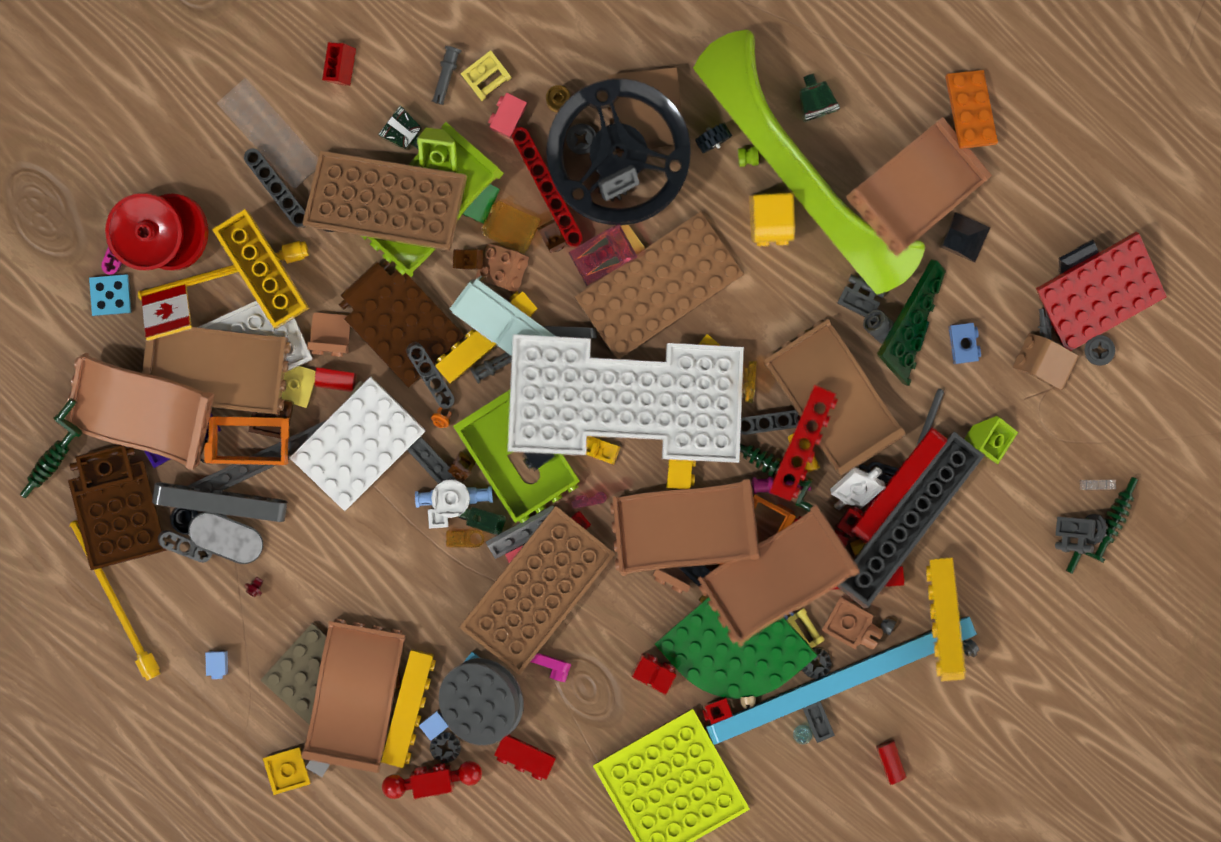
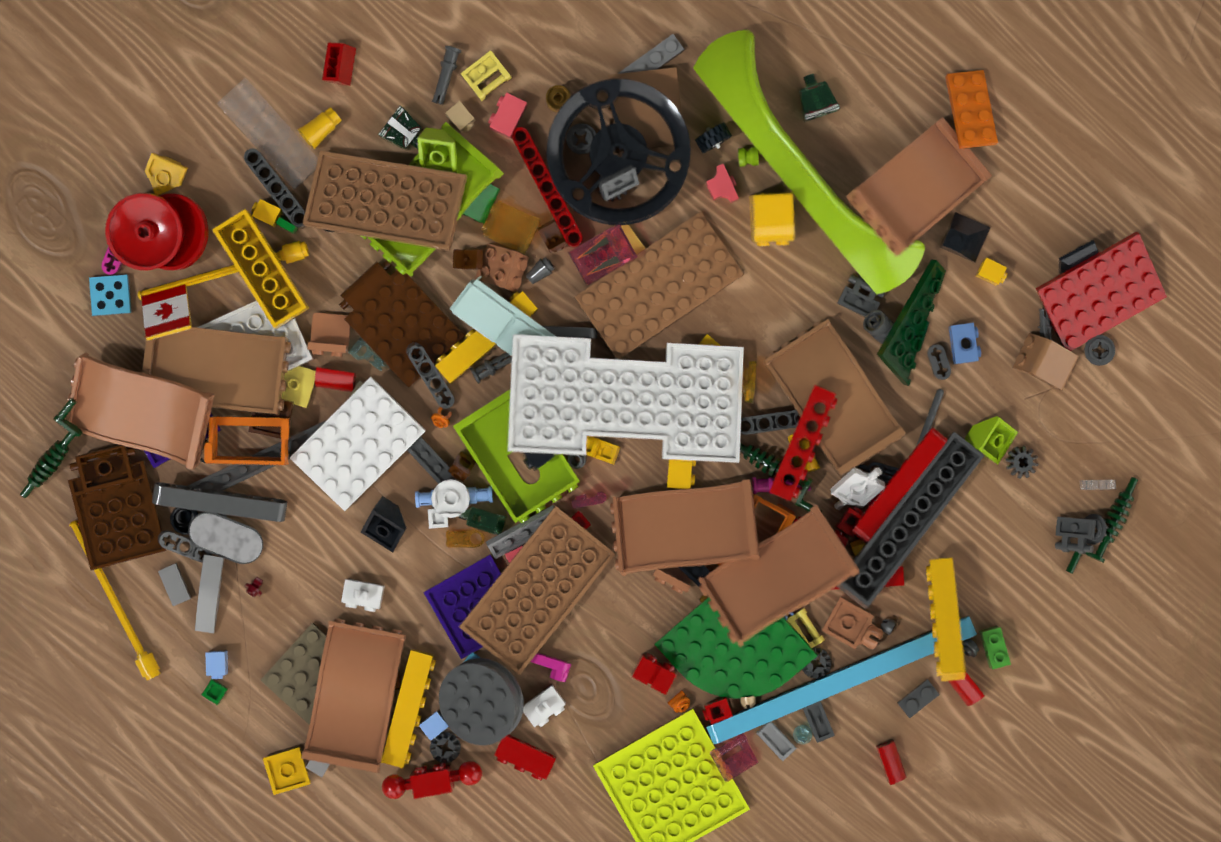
(164, 173): none -> yellow plate
(174, 584): none -> light grey tile
(209, 594): none -> light grey slope
(214, 691): none -> green tile
(266, 212): none -> yellow brick
(286, 225): none -> green tile
(319, 127): none -> yellow plant
(362, 594): none -> white brick
(377, 363): none -> clear light blue piece
(385, 524): none -> black slope
(457, 597): none -> dark purple plate
(460, 117): none -> tan brick
(540, 270): none -> dark grey cone
(543, 706): none -> white brick
(575, 464): none -> dark grey plate
(657, 56): none -> light grey plate
(679, 702): none -> orange plate
(722, 185): none -> coral brick
(737, 762): none -> clear pink plate
(776, 740): none -> light grey tile
(918, 698): none -> dark grey plate
(943, 360): none -> dark grey beam
(967, 690): none -> red brick
(992, 272): none -> yellow brick
(994, 647): none -> bright green brick
(1015, 463): none -> dark grey gear

